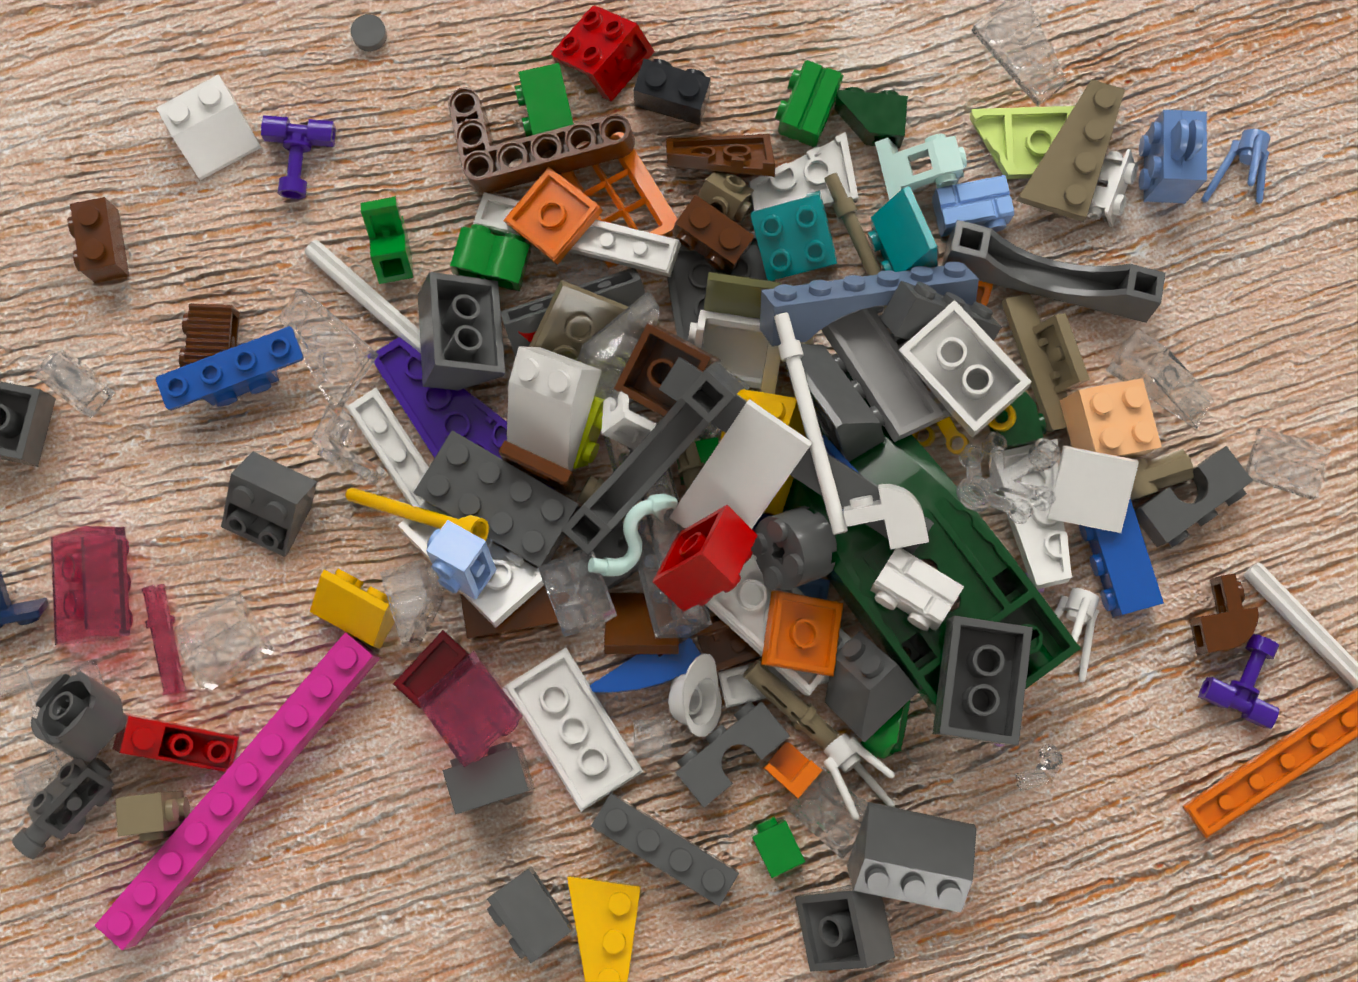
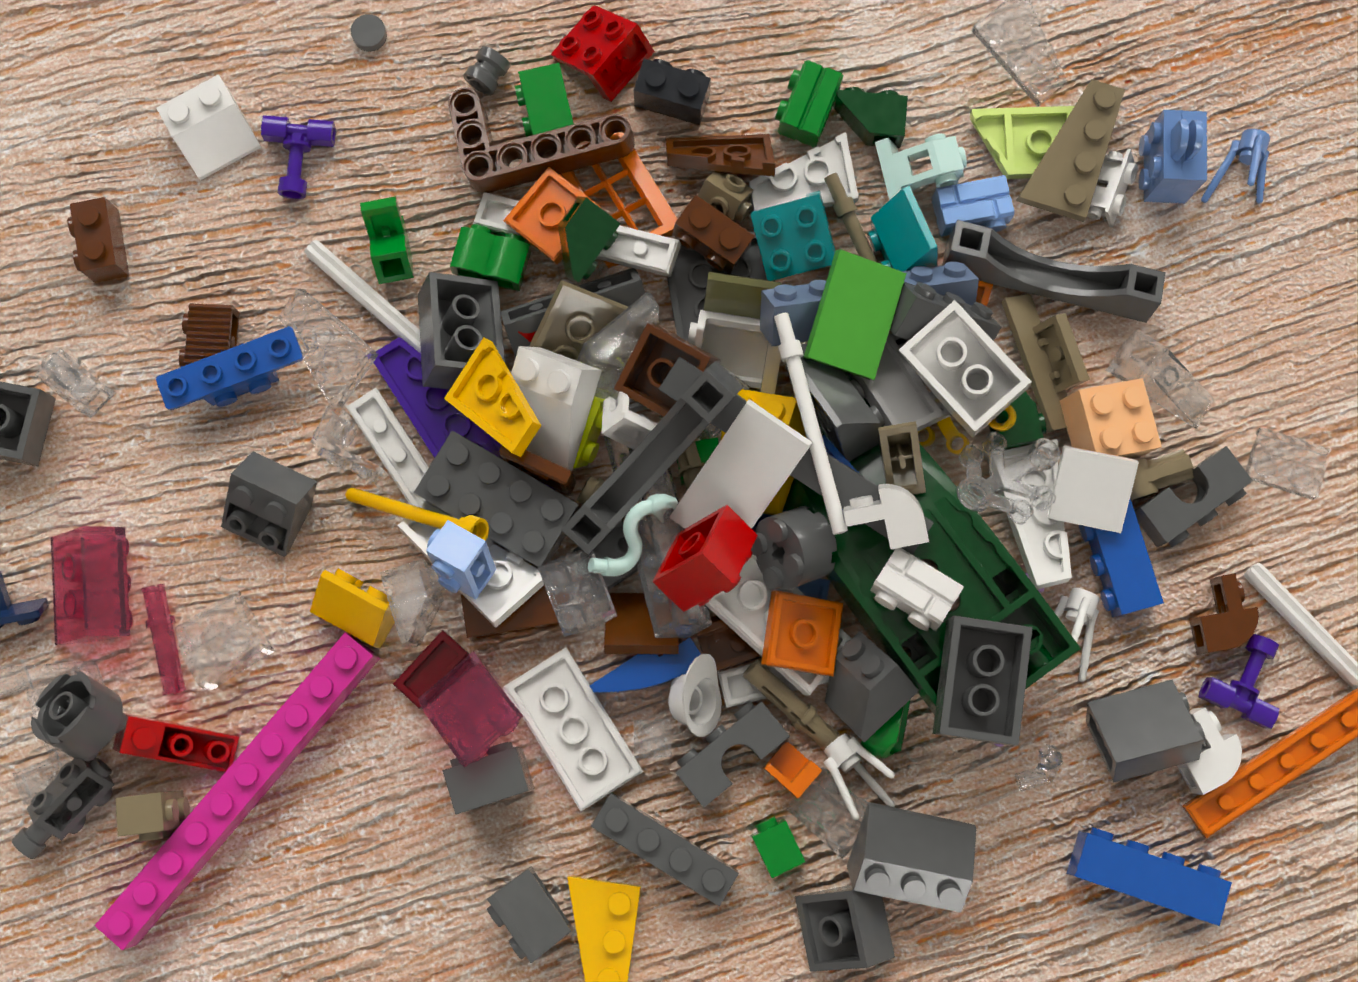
(487, 70): none -> dark grey wheel
(494, 400): none -> yellow wing
(583, 235): none -> dark green slope
(855, 314): none -> bright green tile
(902, 456): none -> dark tan slope
(1144, 730): none -> dark grey brick
(1149, 877): none -> blue brick
(1218, 756): none -> white brick

